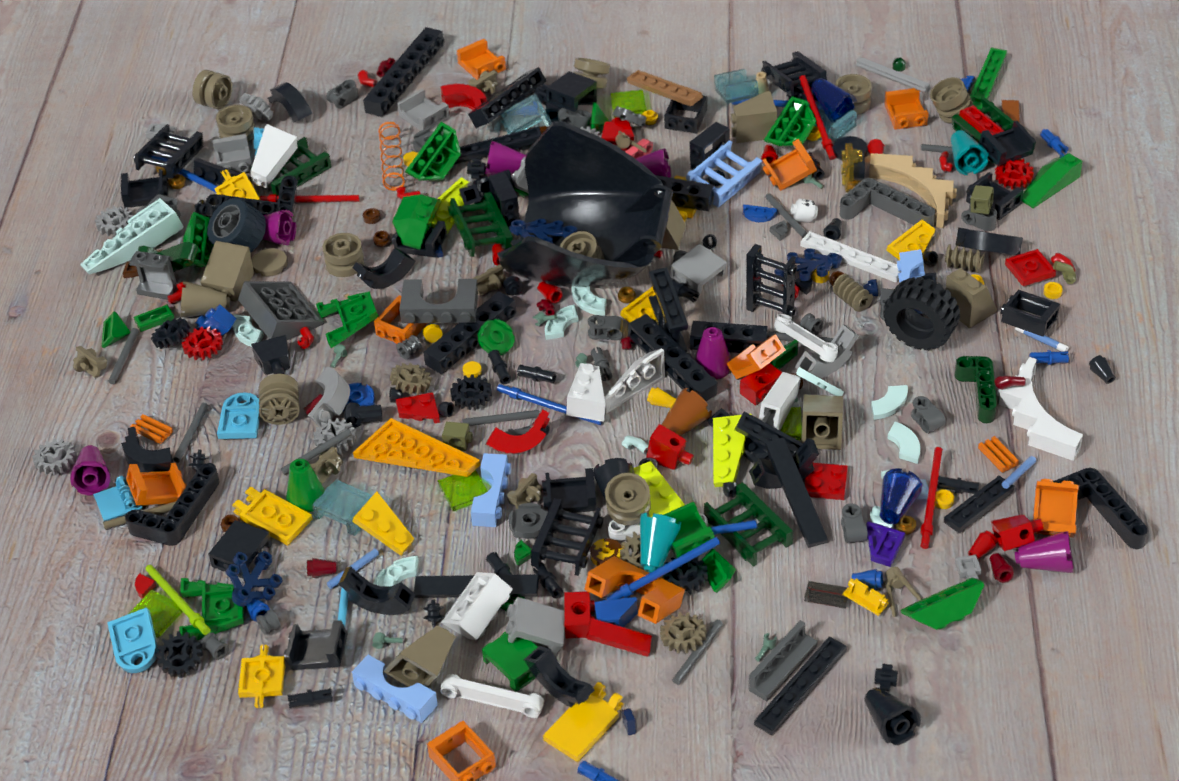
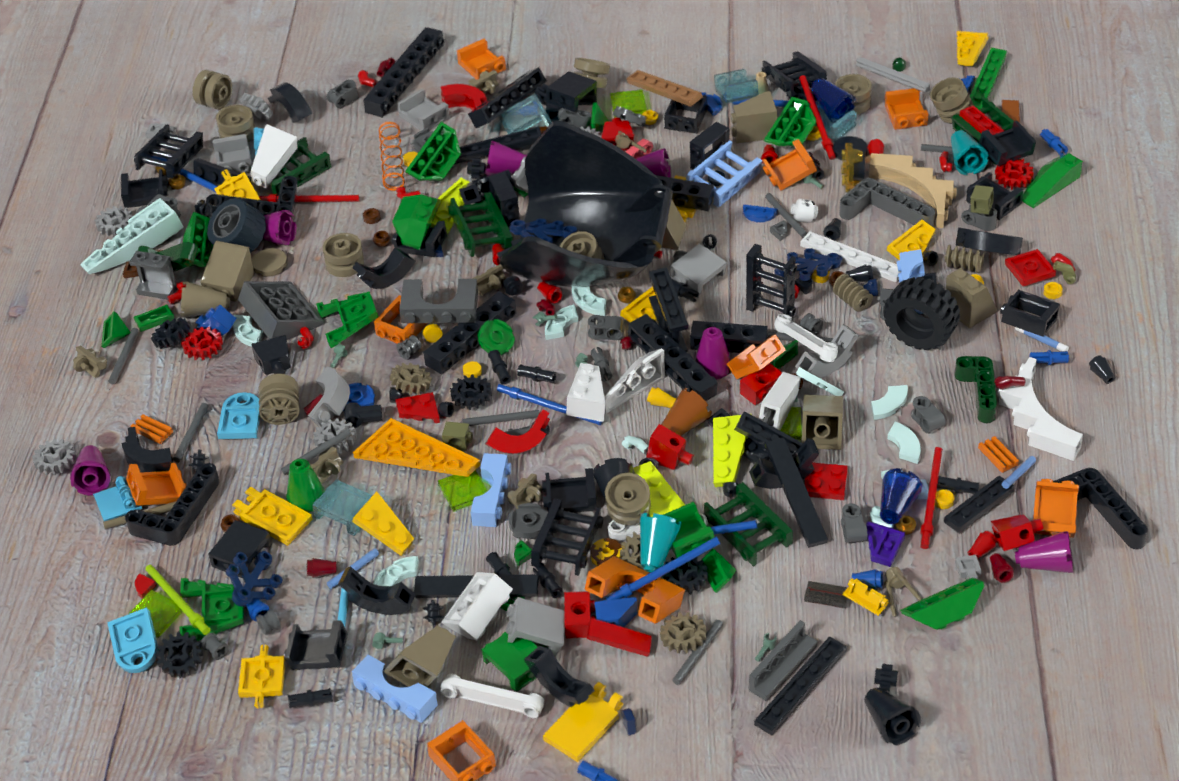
(714, 103): none -> blue tile
(861, 274): none -> black cone
(970, 46): none -> yellow wing

